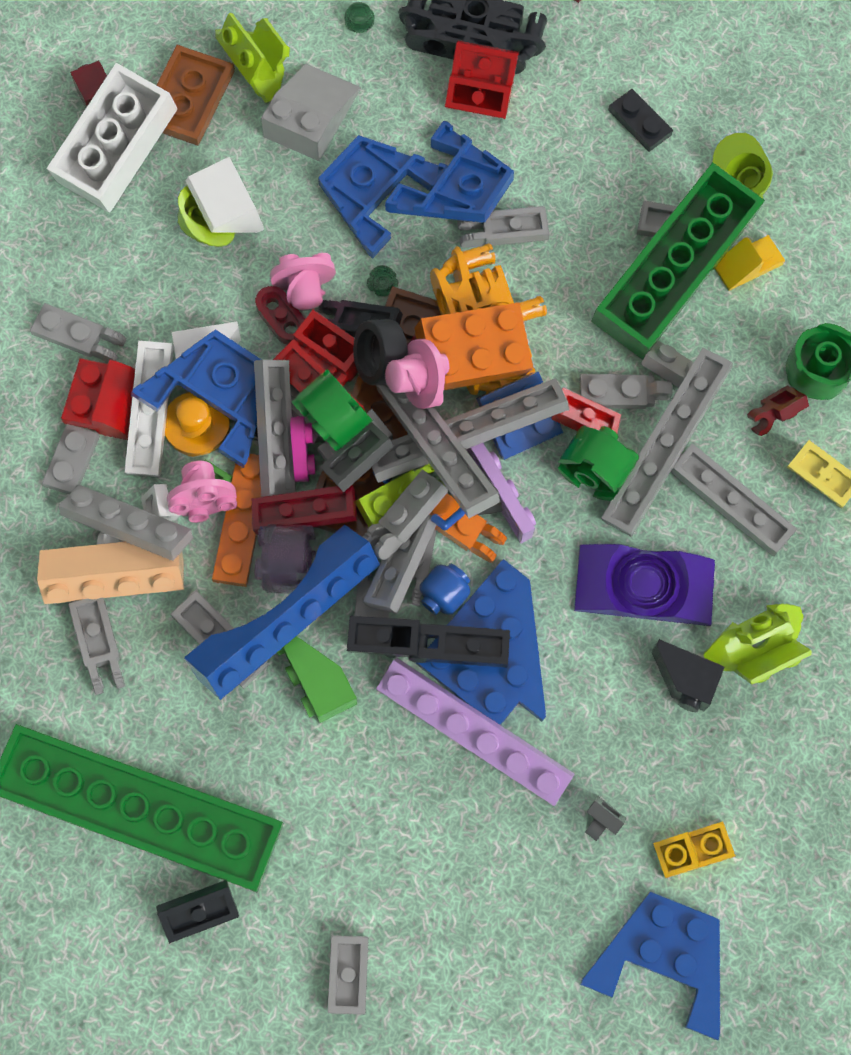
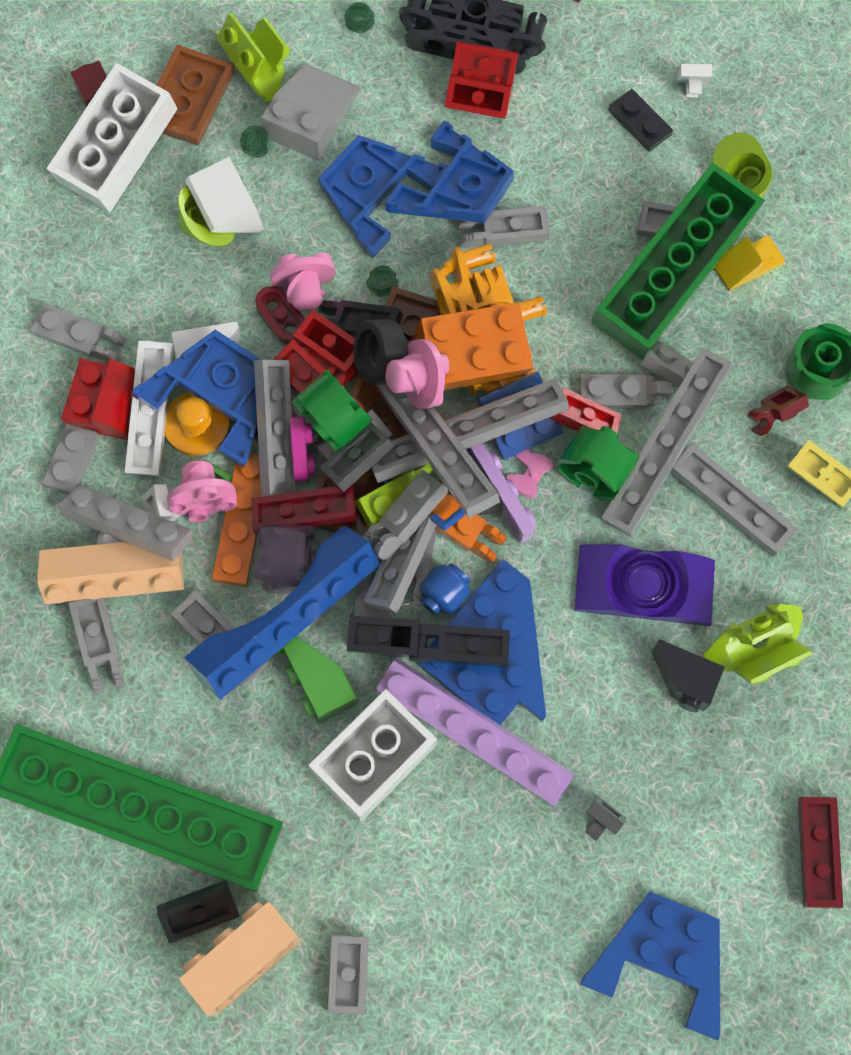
(238, 958): none -> light nougat brick
(255, 141): none -> clear green plate
(373, 755): none -> white brick
(537, 465): none -> bright pink piece
(694, 76): none -> white tile
(694, 849): yellow slope -> none
(820, 852): none -> dark red plate

